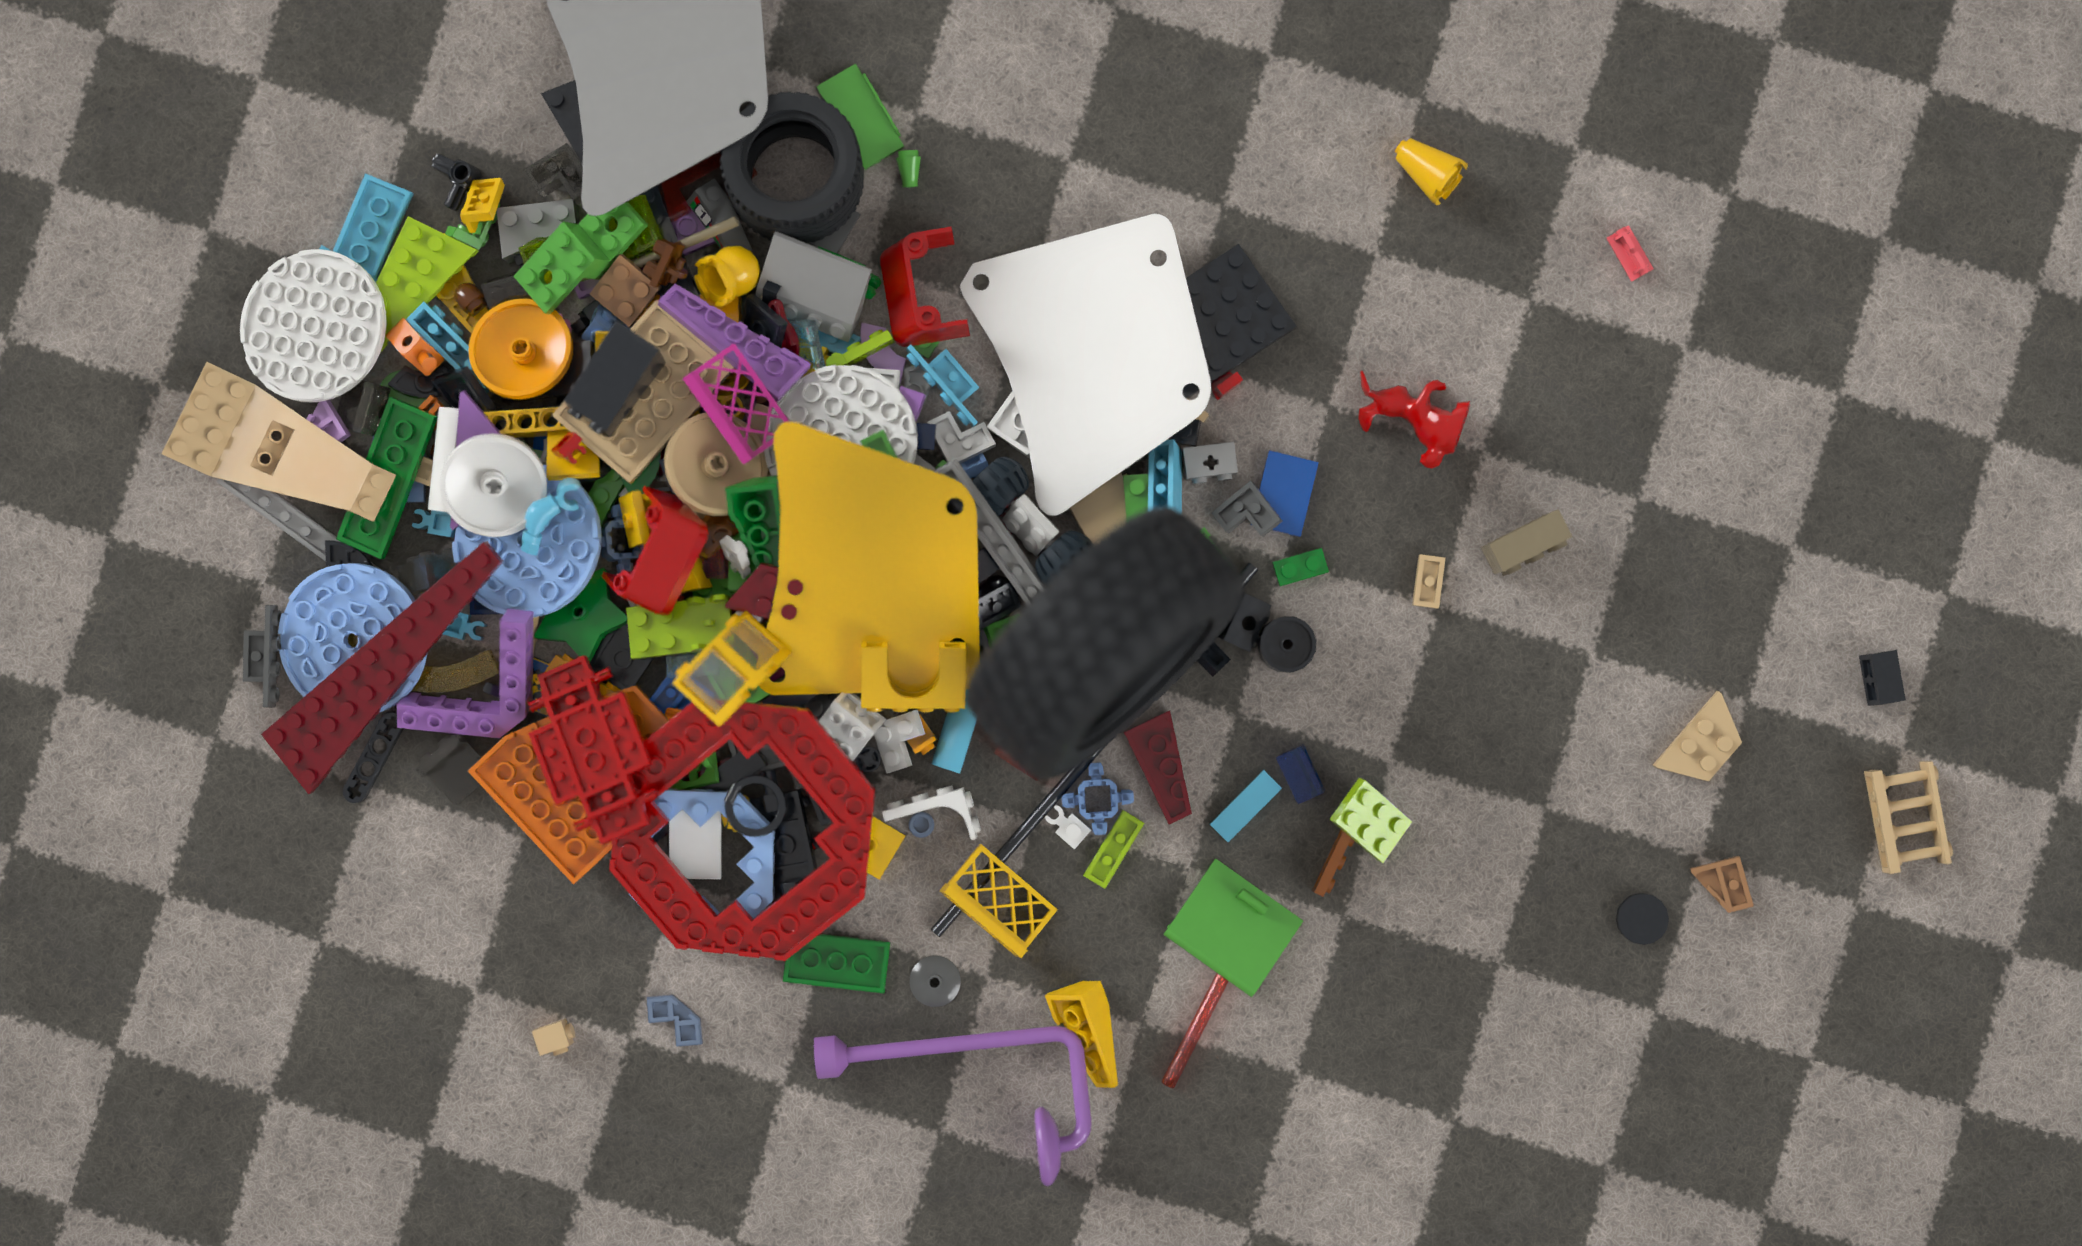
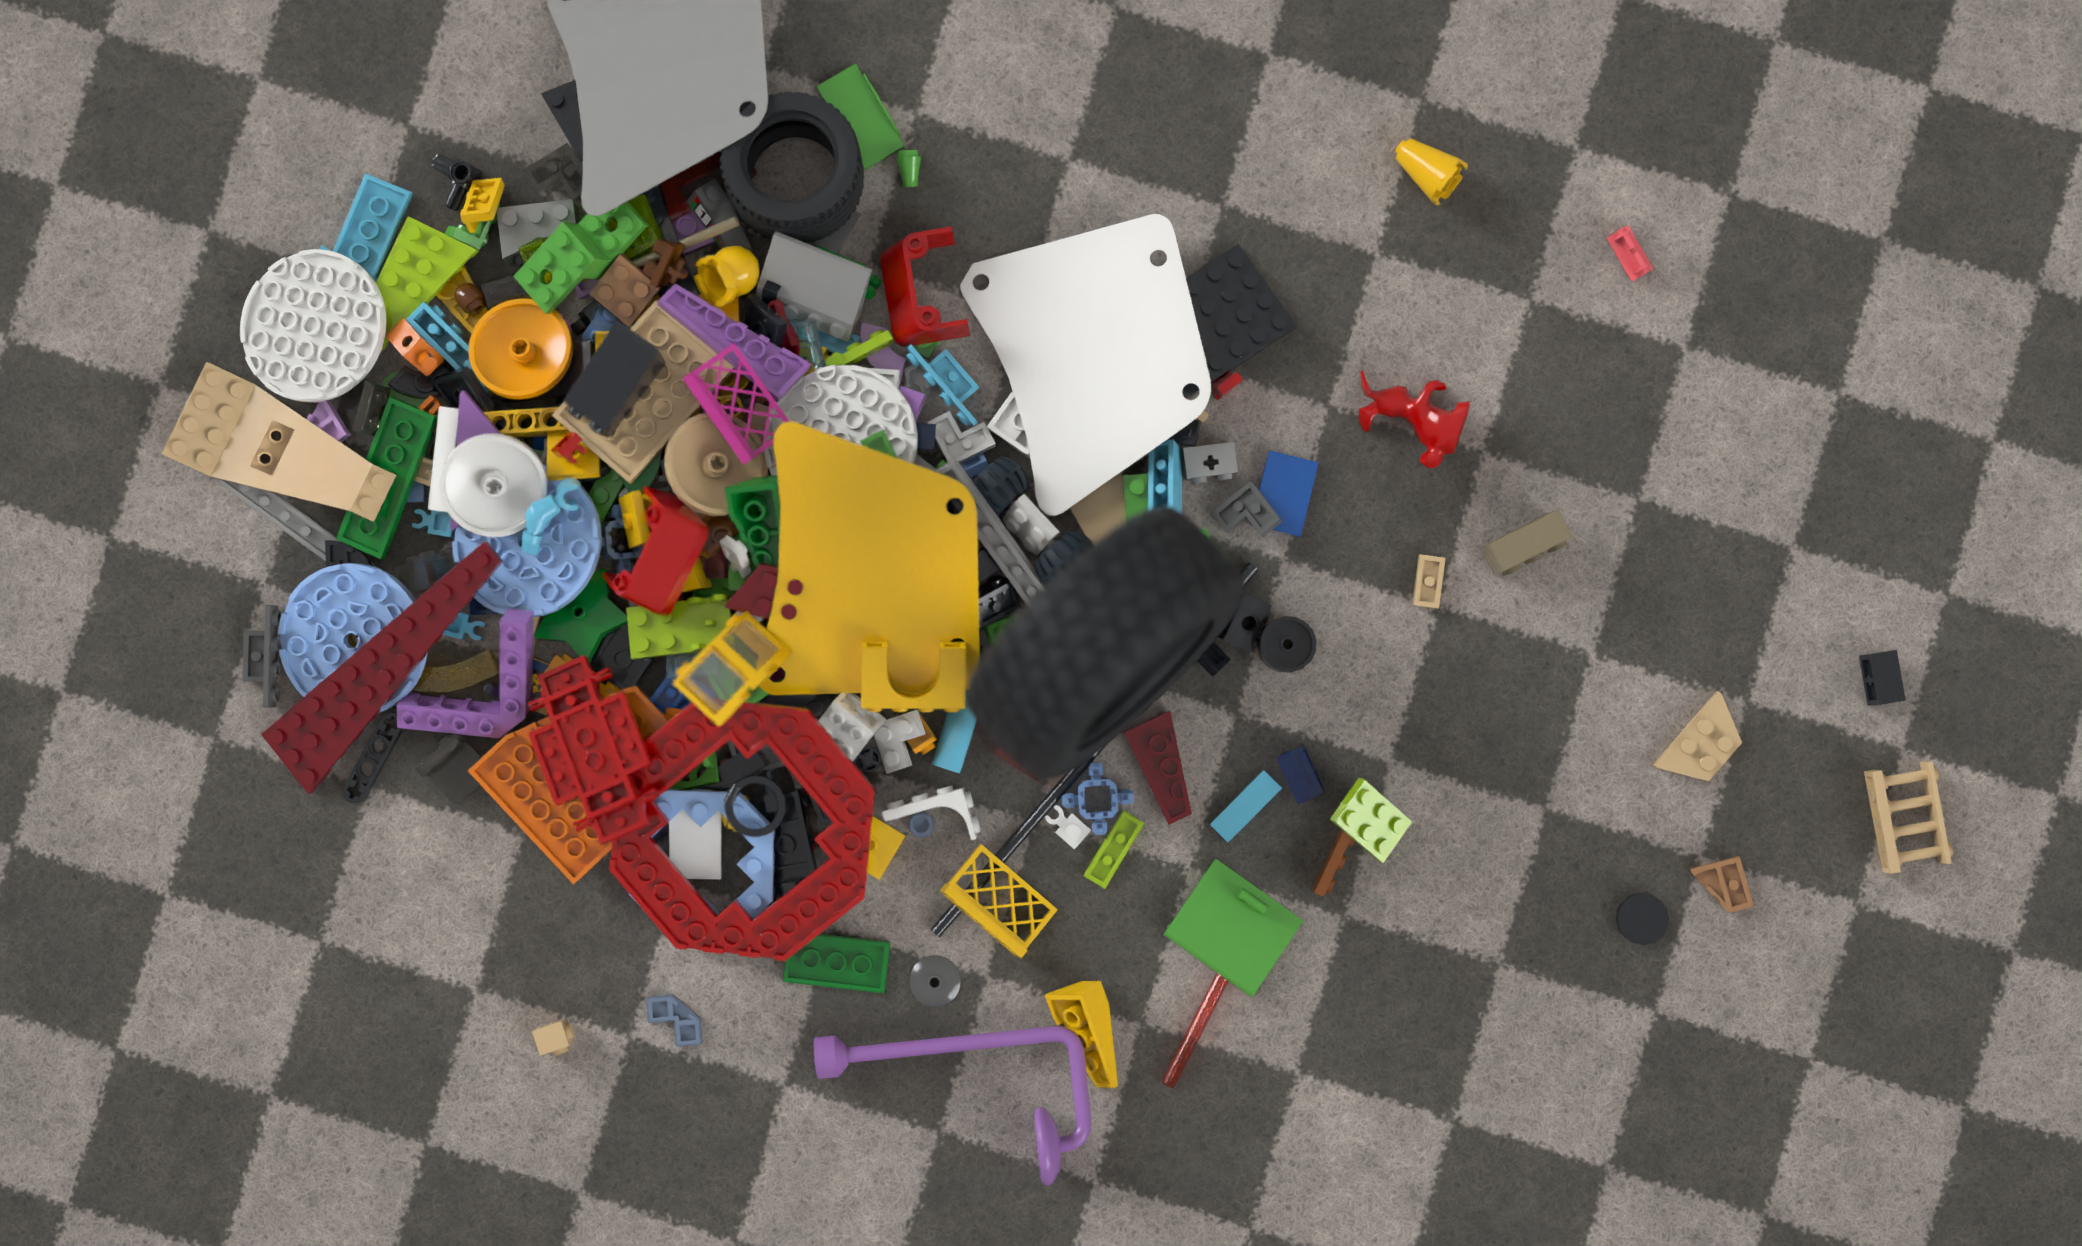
(1300, 567): green plate -> none

